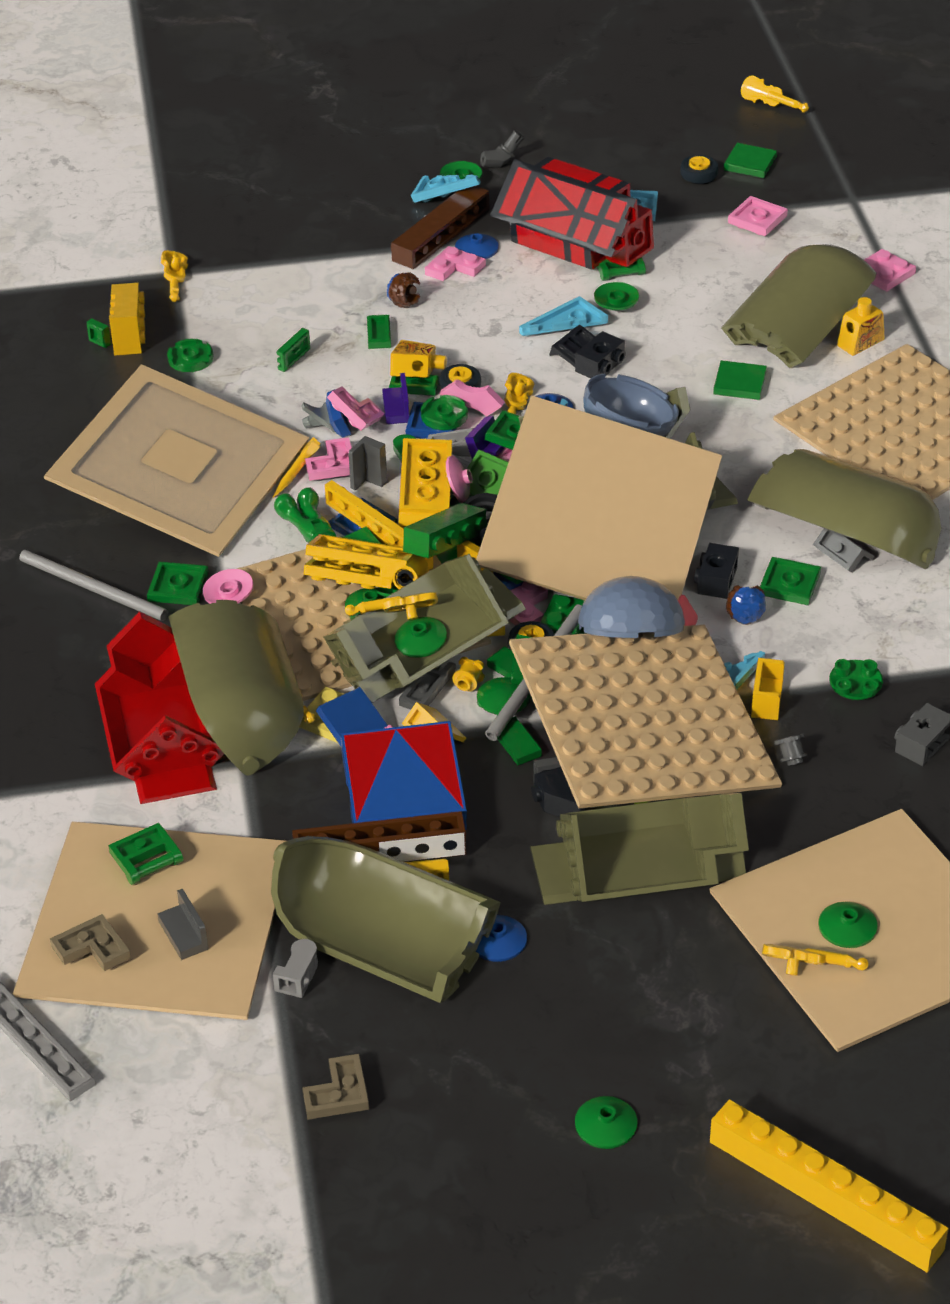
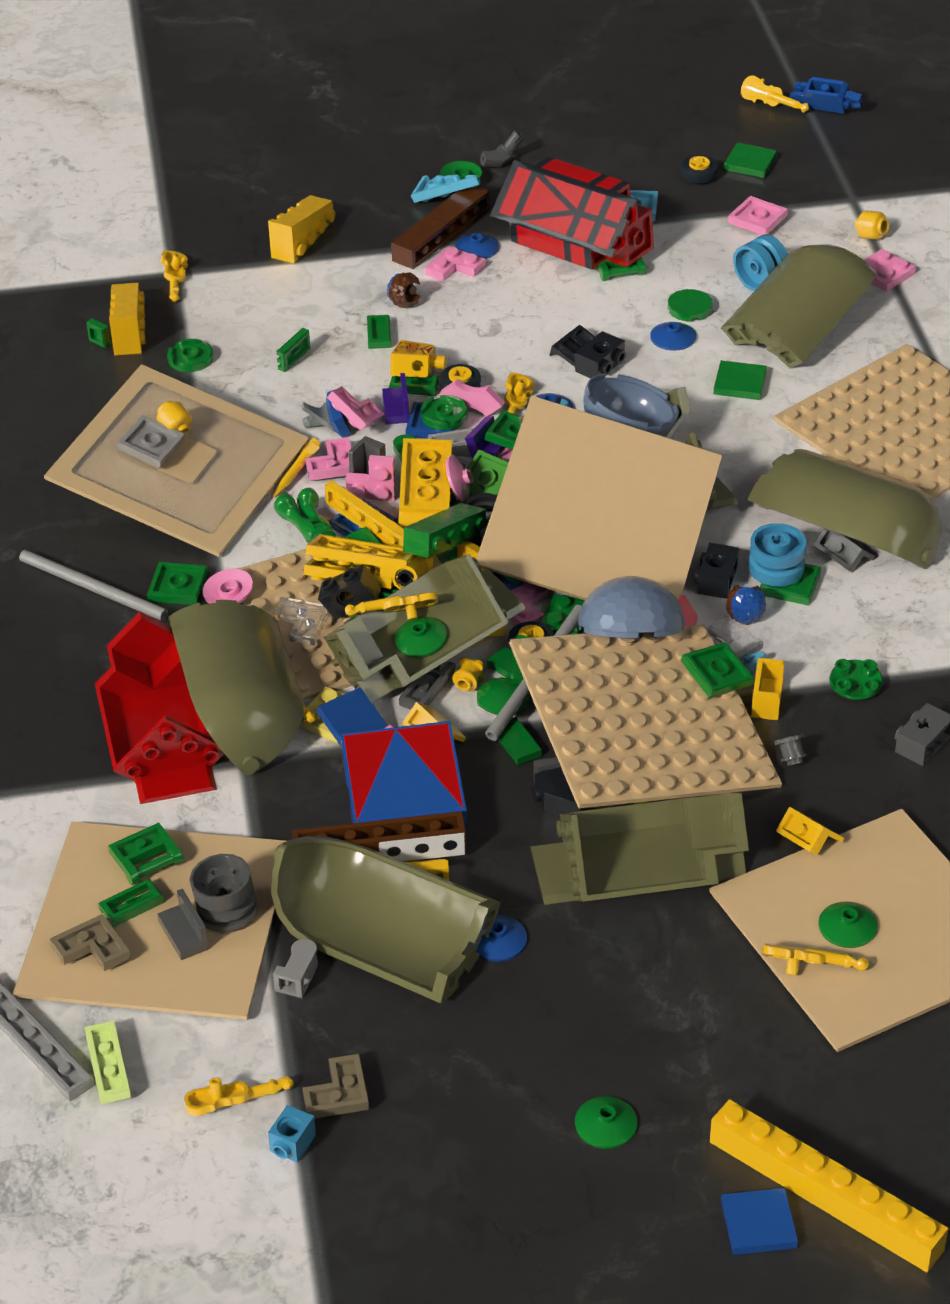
(107, 1062): none -> yellowish green plate
(134, 905): none -> green tile
(151, 441): none -> light grey plate
(174, 416): none -> yellow head
(210, 1098): none -> yellow piece
(224, 892): none -> dark grey wheel
(292, 1133): none -> dark azure brick
(299, 228): none -> yellow wedge
(306, 616): none -> clear tile
(348, 588): none -> black brick
(377, 484): none -> bright pink plate
(565, 317): medium azure wing -> none
(616, 296): green dish -> none
(673, 336): none -> blue dish
(689, 304): none -> green tile
(717, 669): none -> green tile
(737, 637): none -> clear tile
(758, 259): none -> dark azure wheel
(759, 1221): none -> blue tile
(777, 554): none -> dark azure wheel
(805, 831): none -> yellow panel
(826, 95): none -> blue hinge
(861, 327): yellow torso -> none
(872, 225): none -> yellow head

